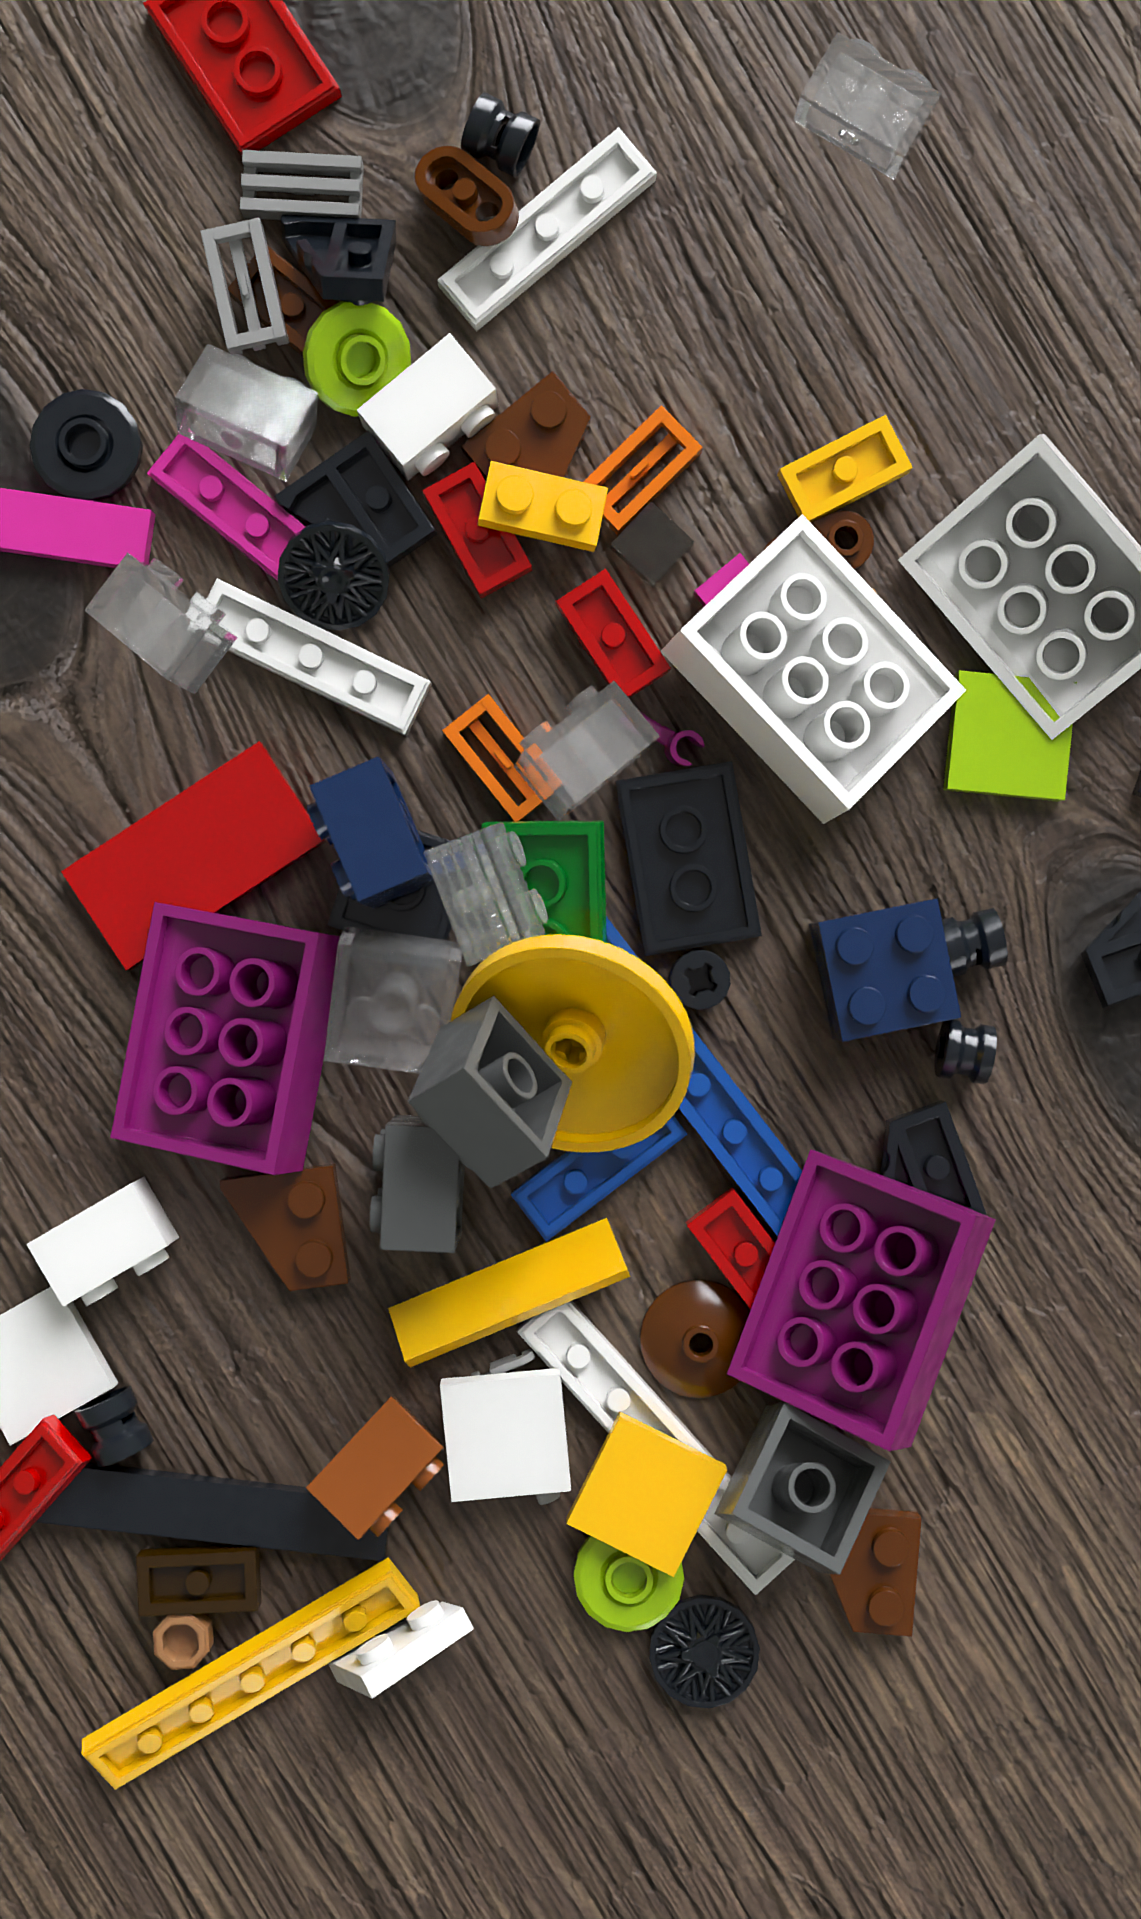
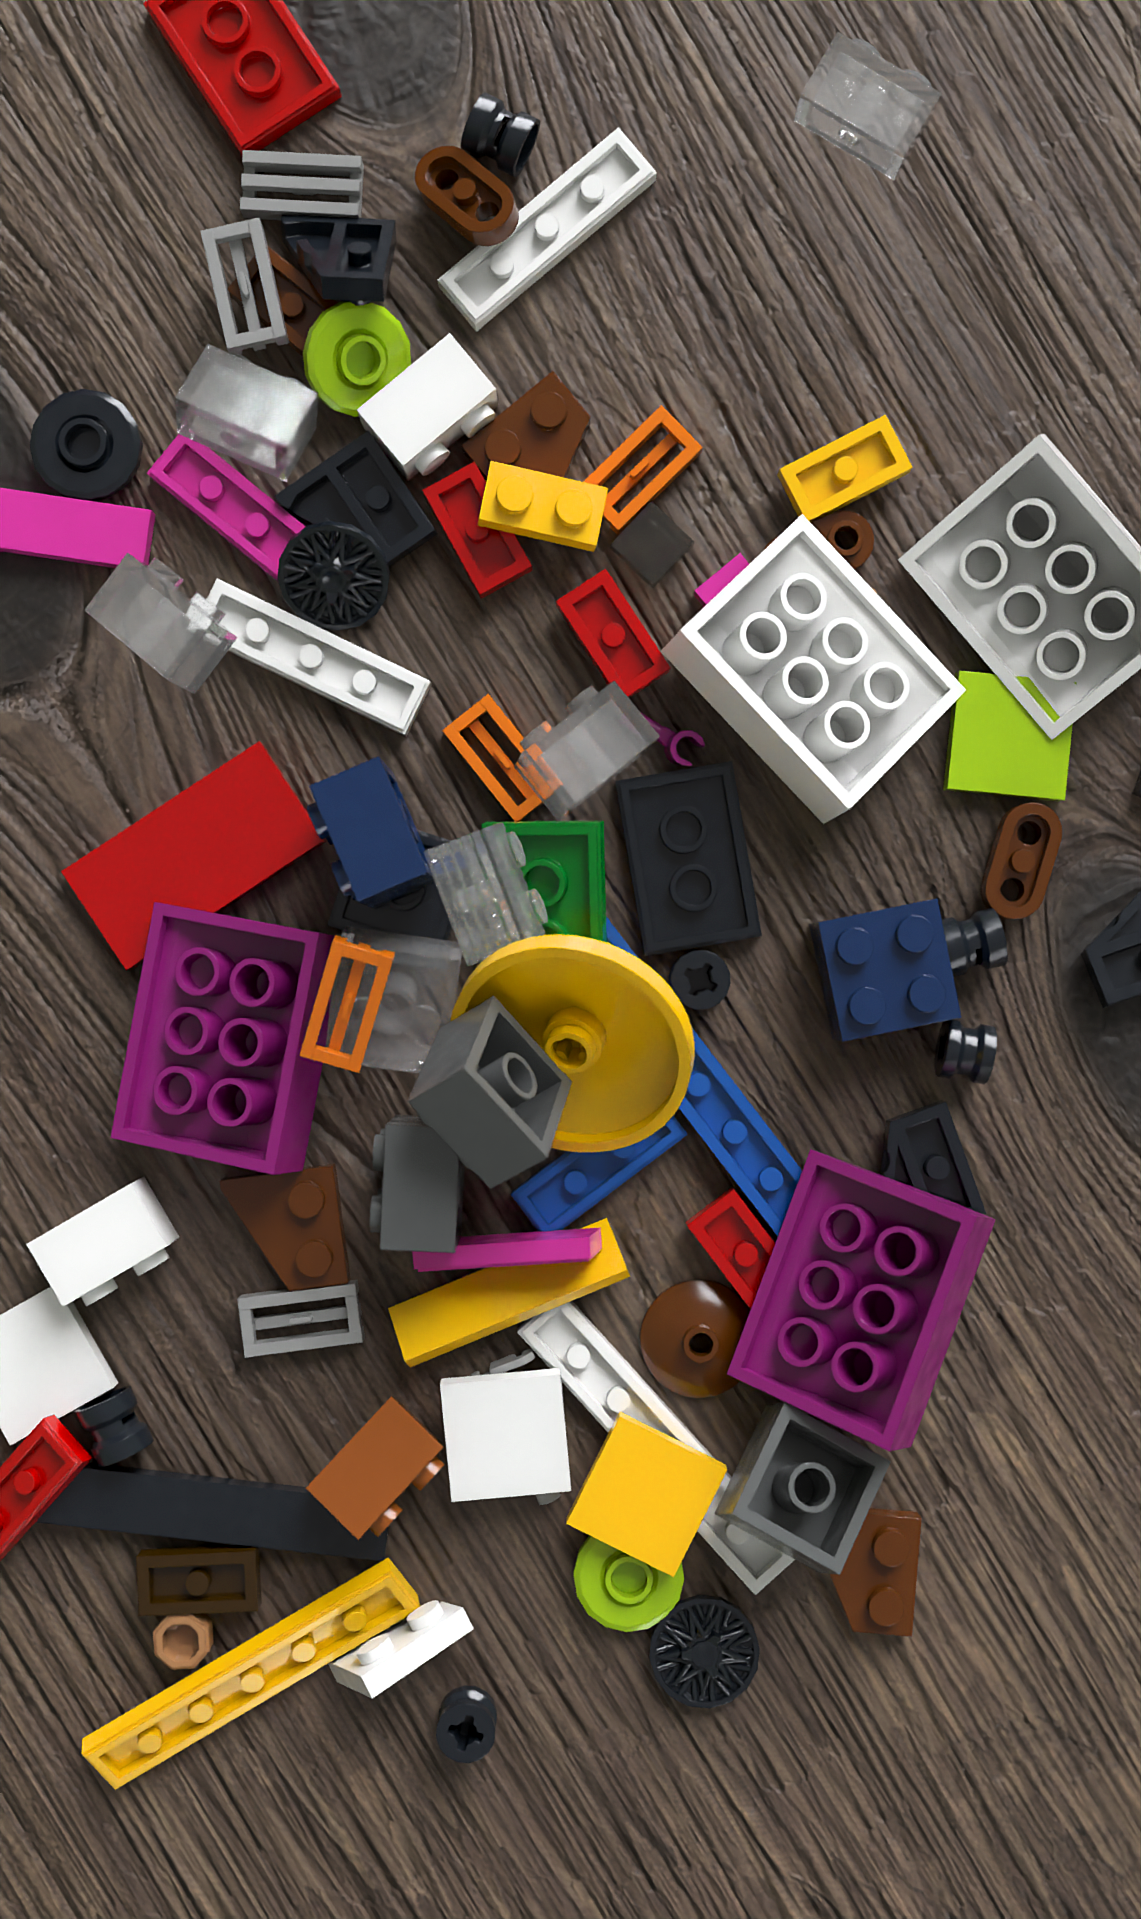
(250, 1324): none -> light grey tile
(361, 954): none -> orange tile
(469, 1709): none -> black wheel
(514, 1250): none -> dark pink tile
(1023, 863): none -> reddish brown plate

